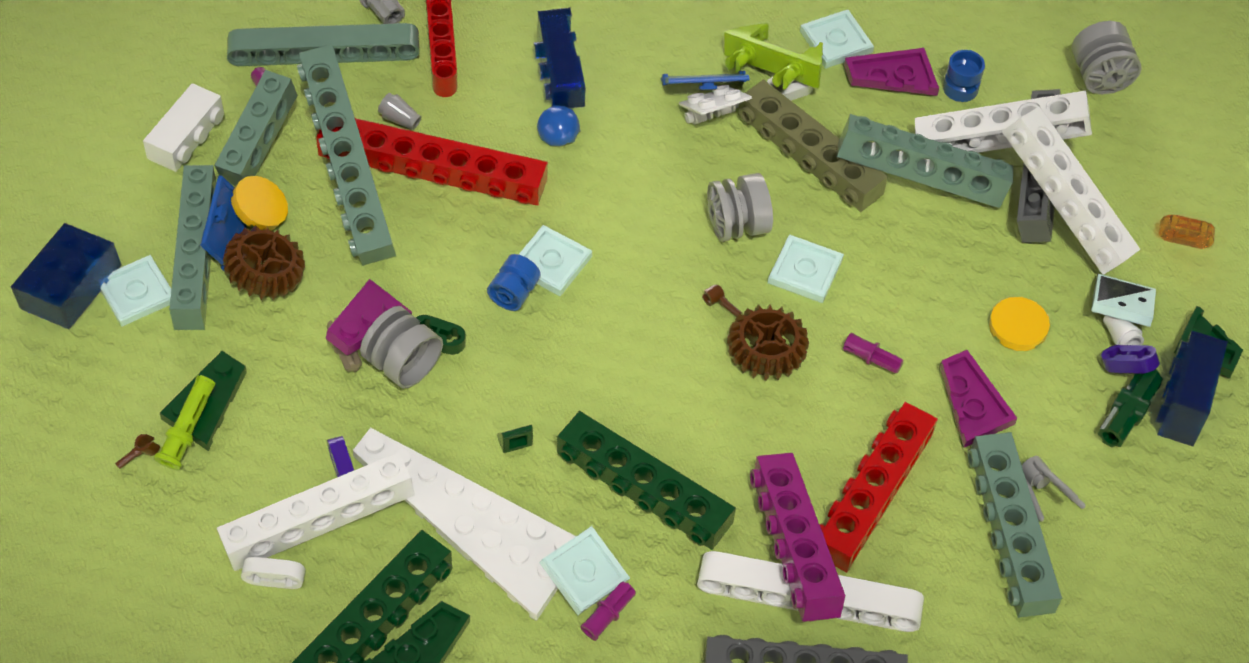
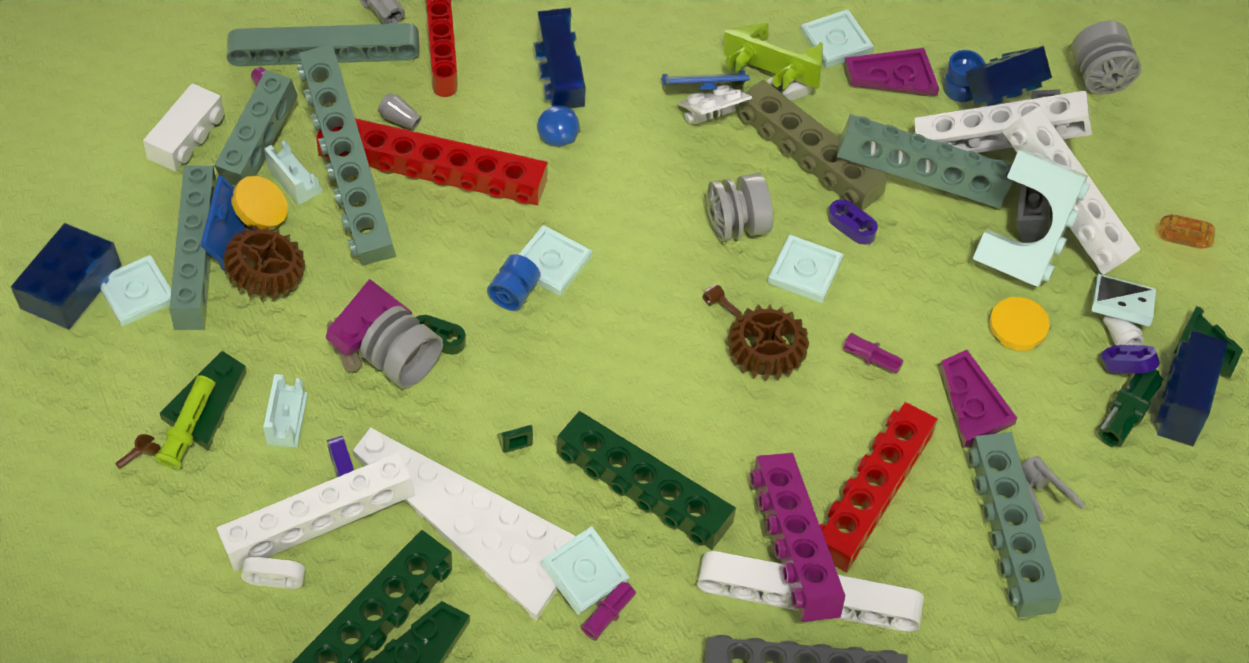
(285, 413): none -> light aqua hinge
(292, 174): none -> light aqua hinge
(852, 222): none -> dark purple beam
(1009, 75): none -> clear blue wedge
(1062, 189): none -> light aqua arch

